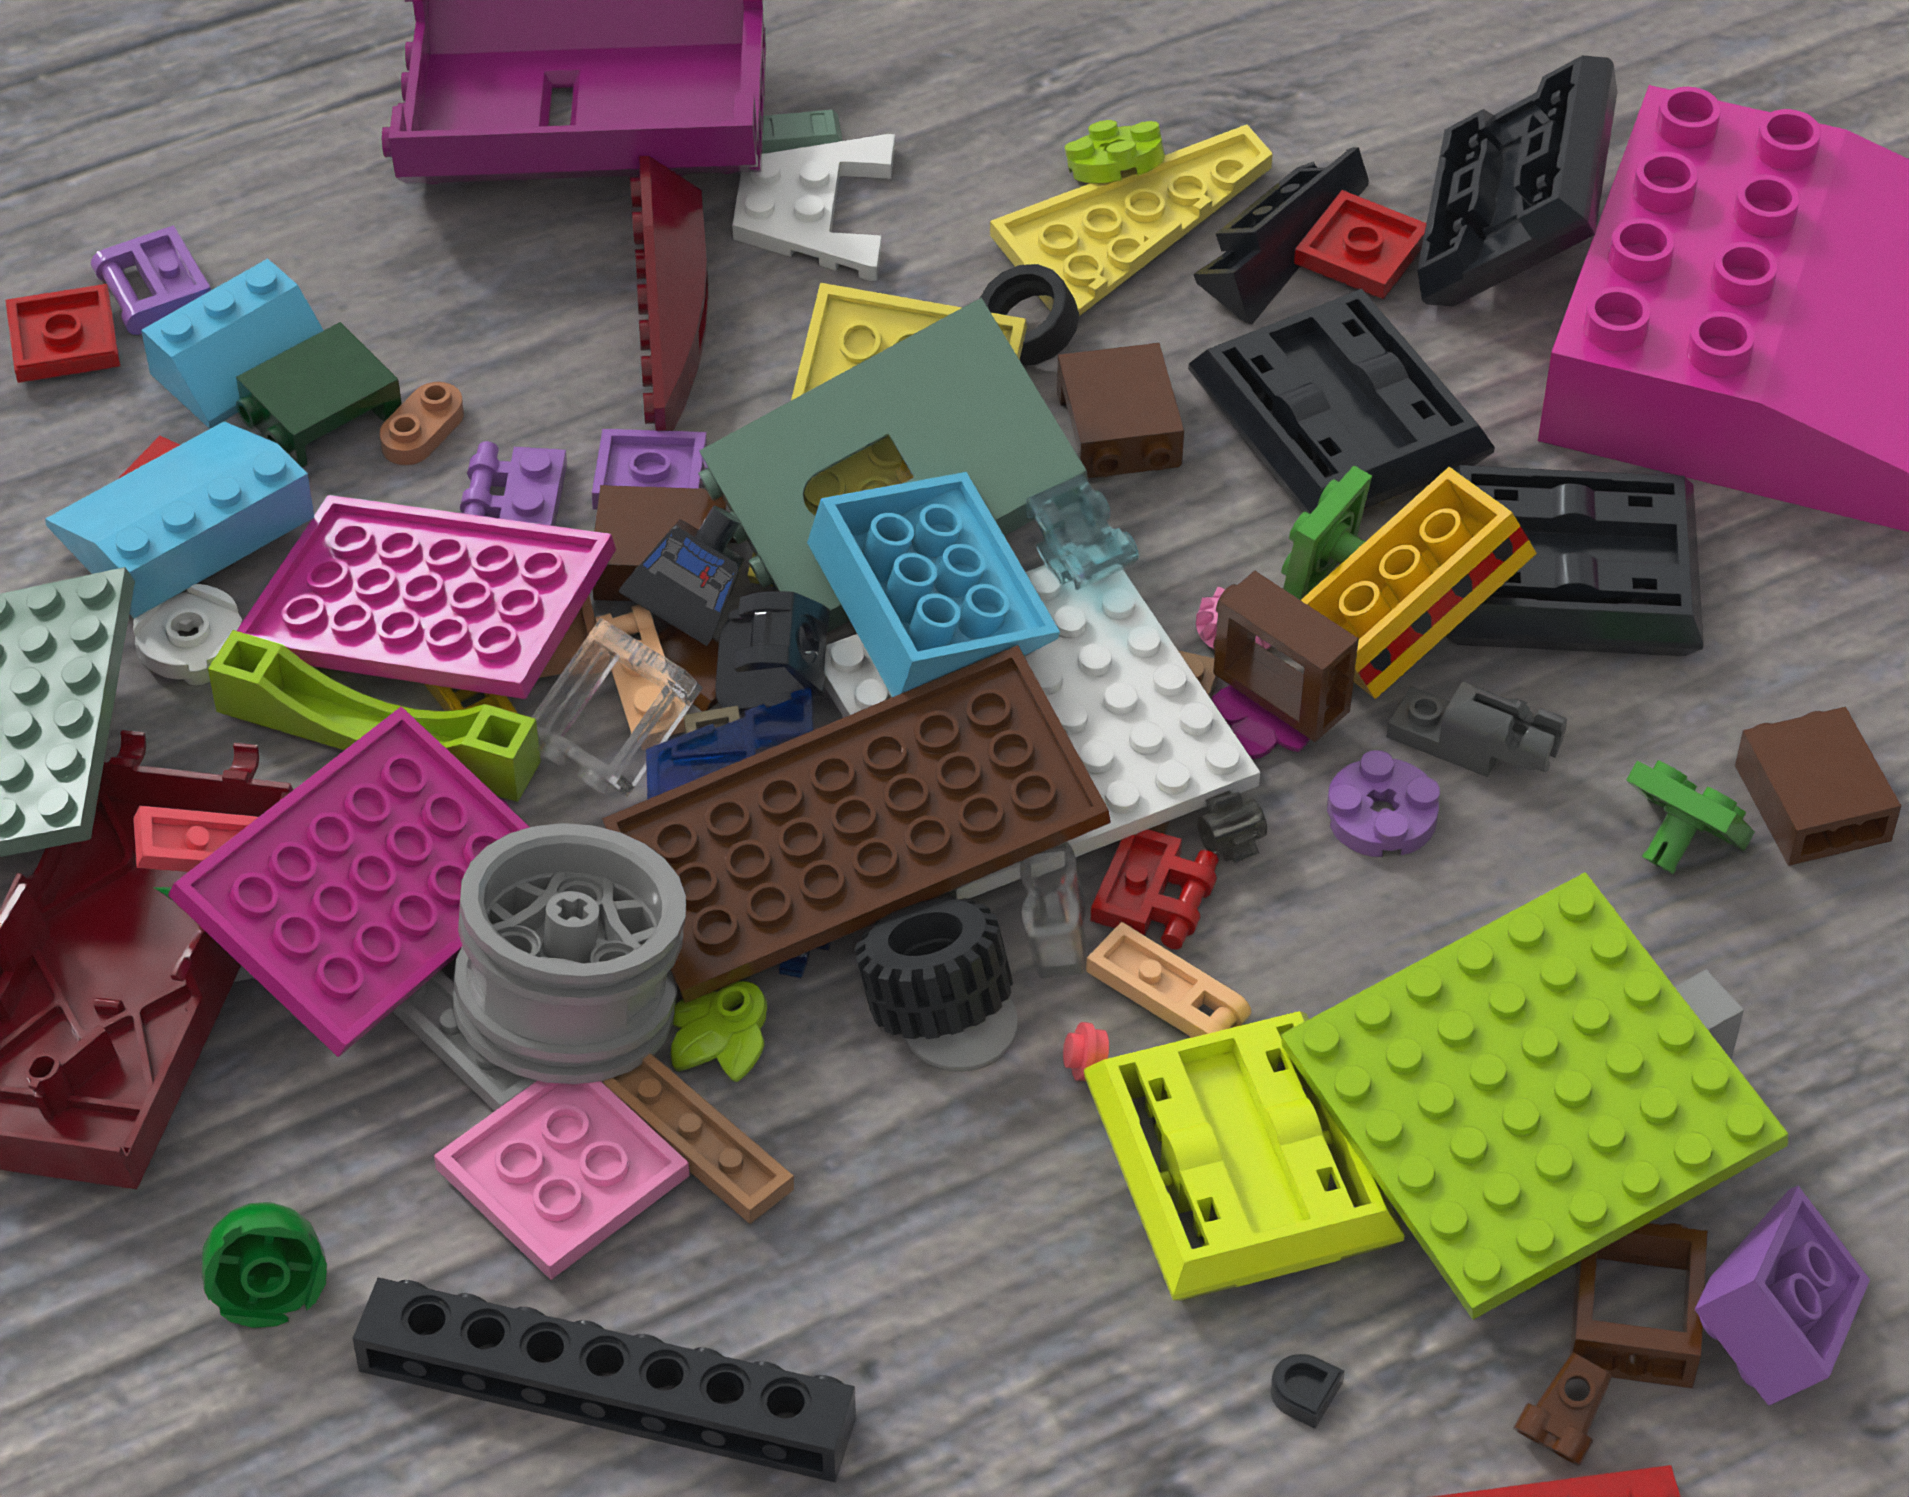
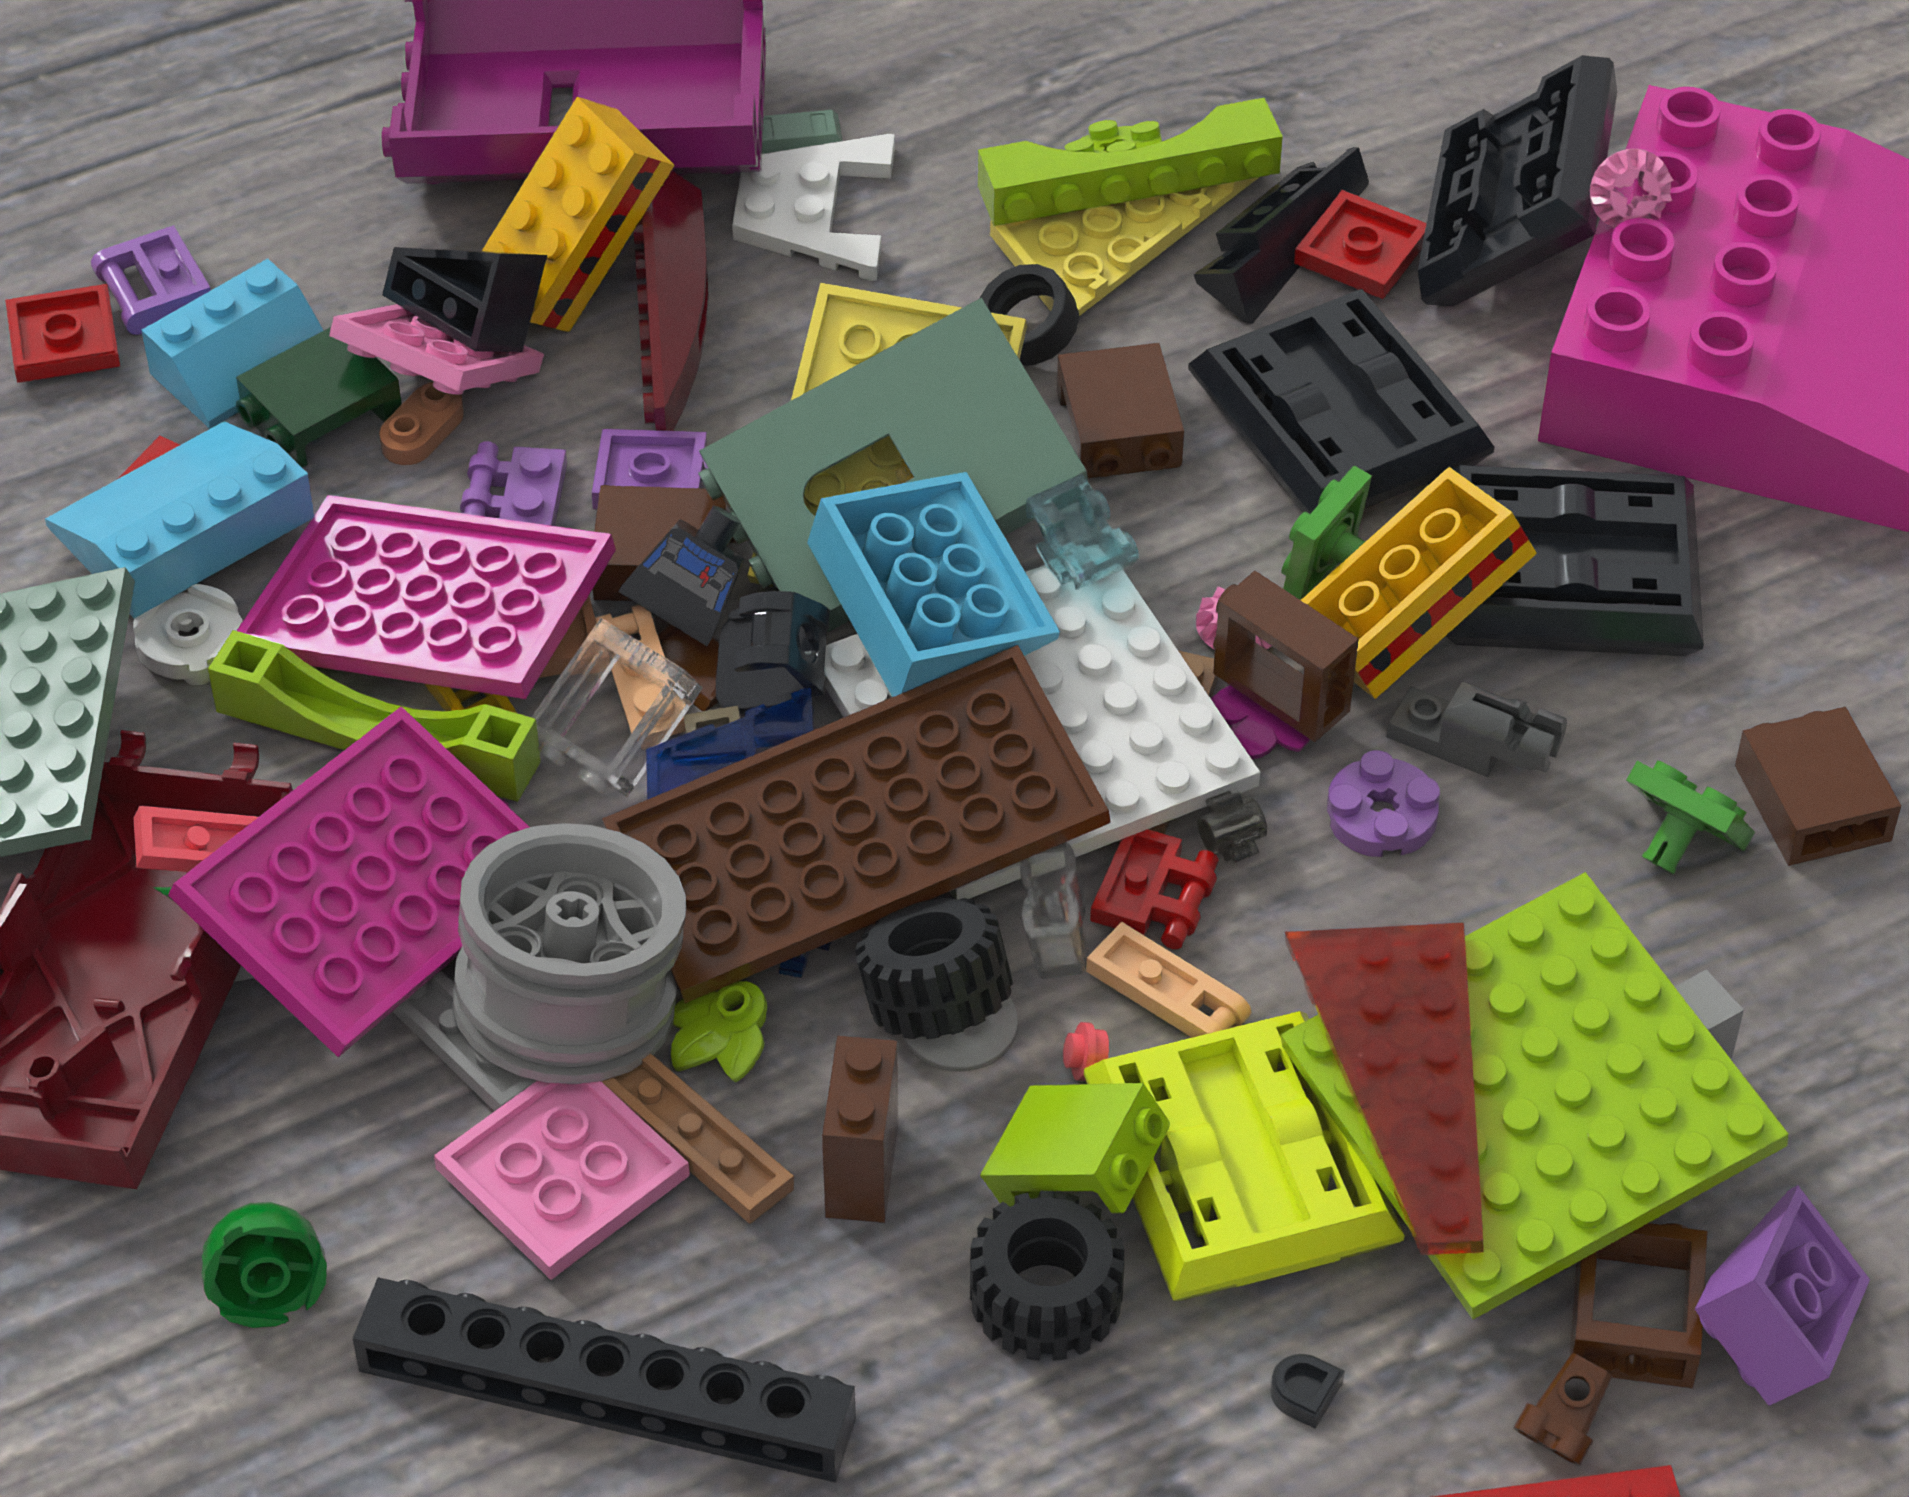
(426, 351): none -> bright pink plate
(468, 294): none -> black wedge
(581, 206): none -> yellow brick
(860, 1129): none -> reddish brown brick
(1038, 181): none -> lime arch
(1046, 1316): none -> black tyre
(1078, 1141): none -> lime panel
(1403, 1042): none -> clear red wing
(1621, 171): none -> bright pink gear

